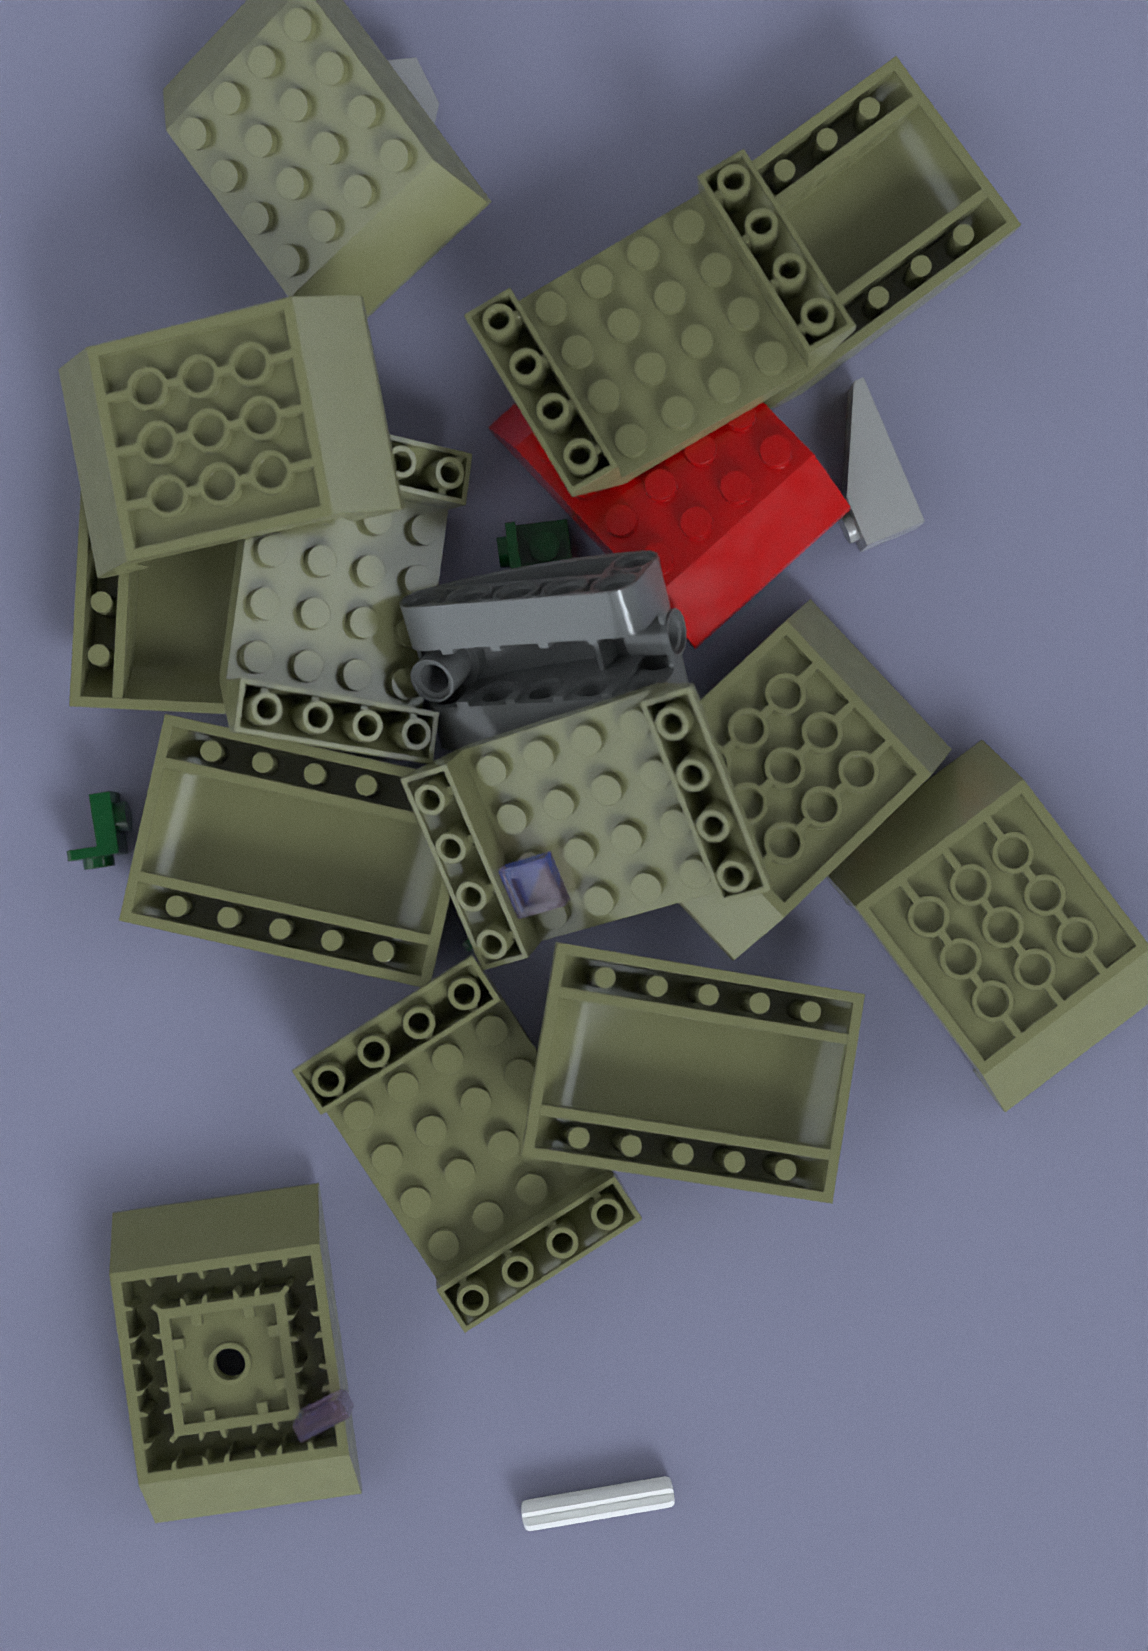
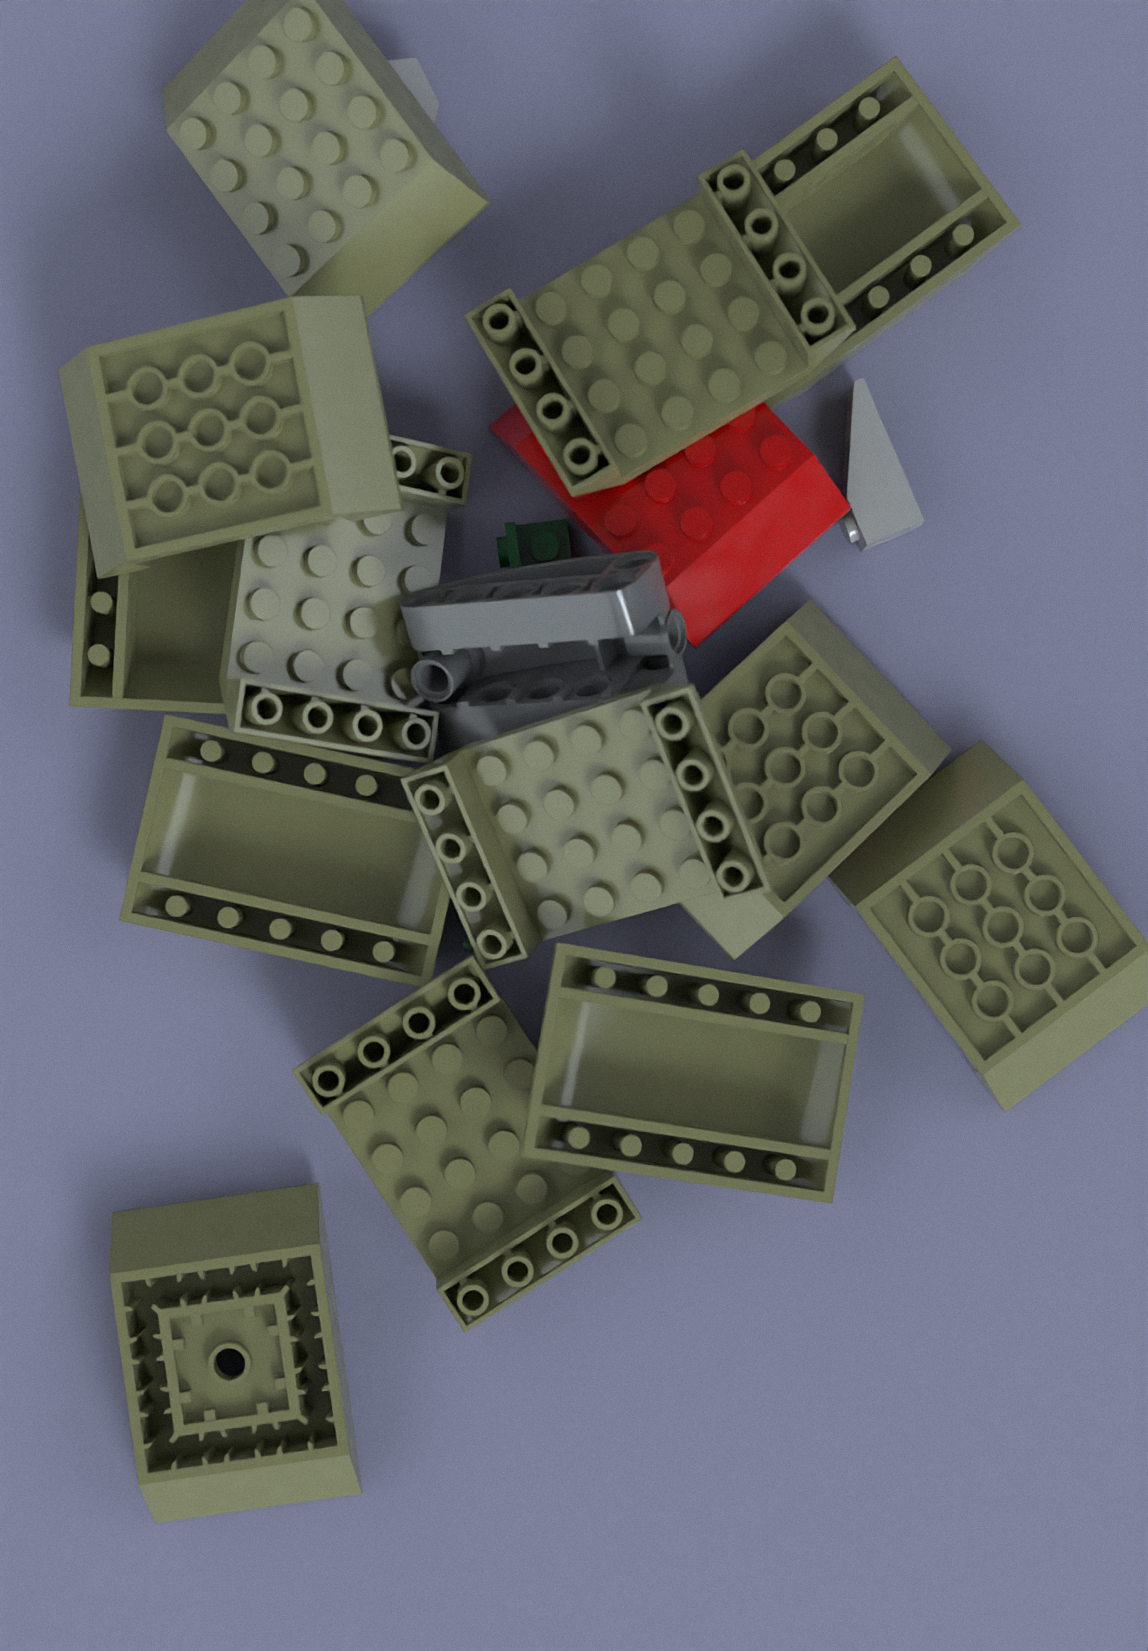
(110, 822): dark green bracket -> none
(323, 1414): clear purple tile -> none
(534, 885): tile -> none
(597, 1503): white axle -> none

